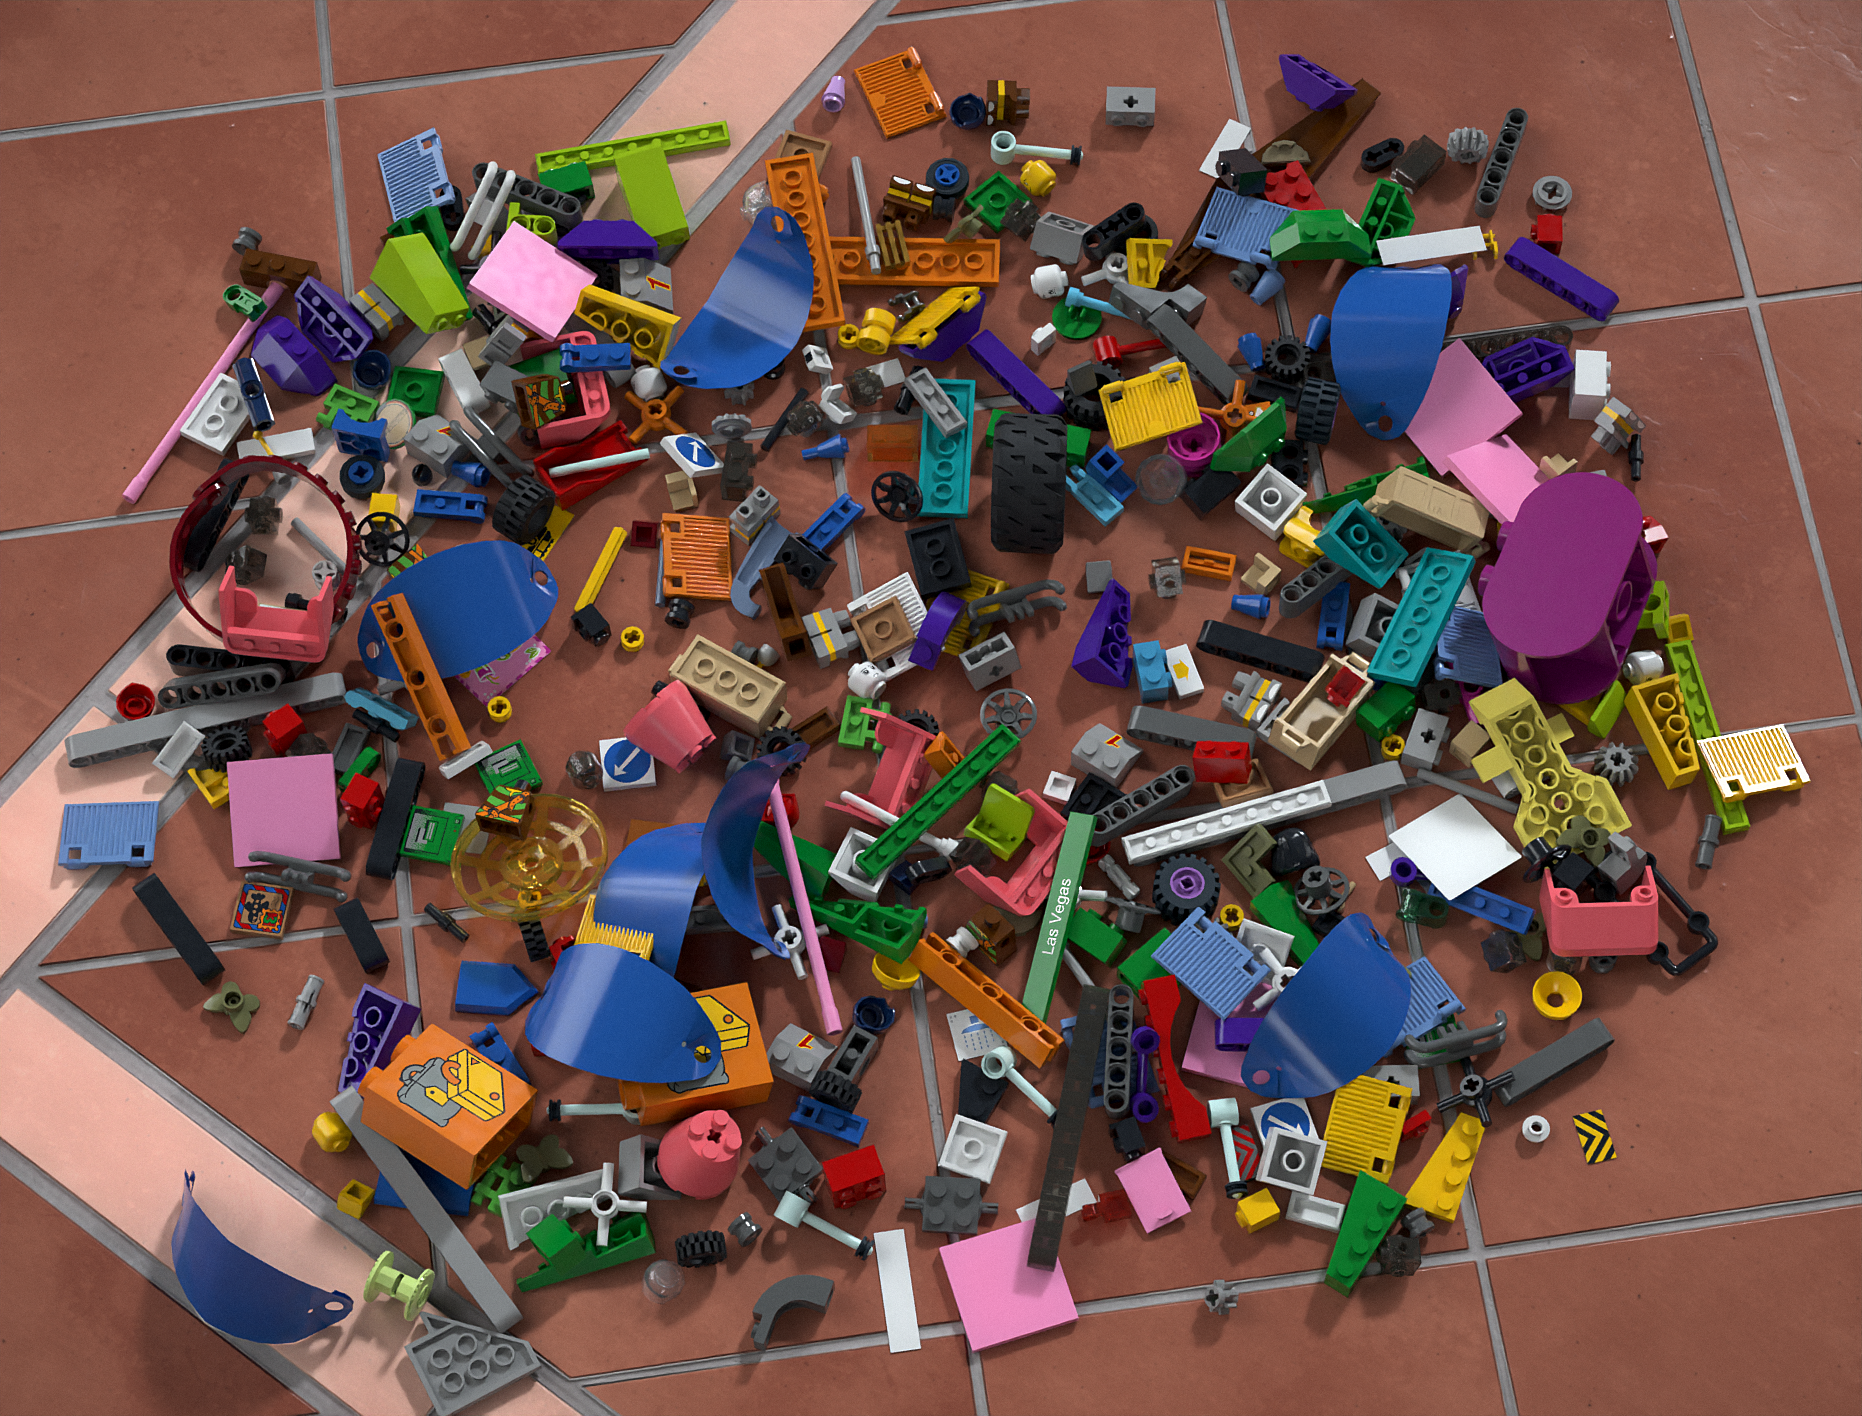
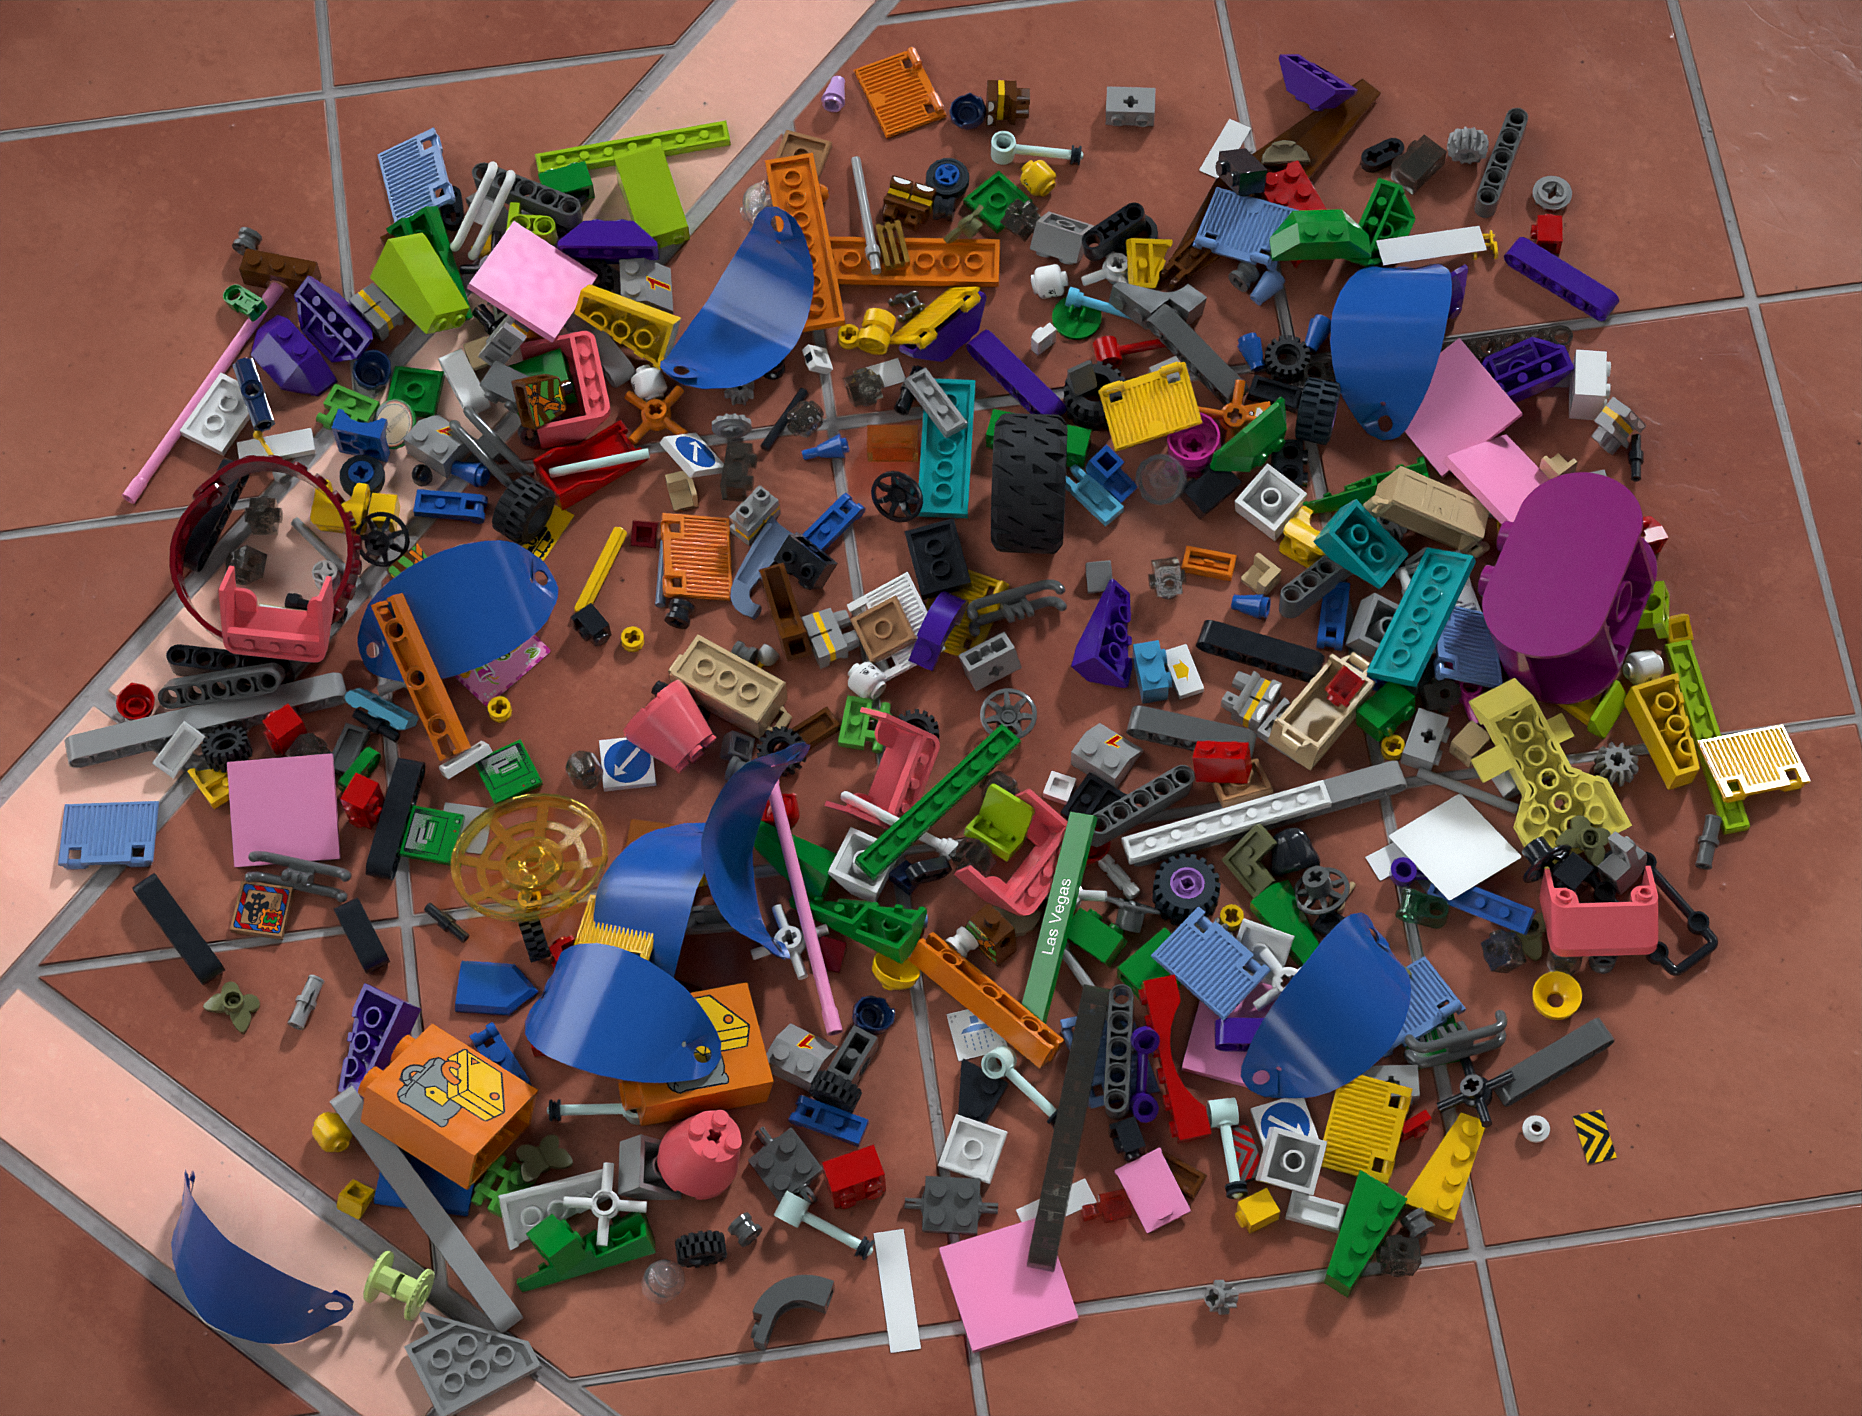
(326, 515): none -> yellow piece
(508, 811): torso -> none
(595, 357): blue plate -> none
(834, 407): white bracket -> none
(943, 755): orange slope -> none

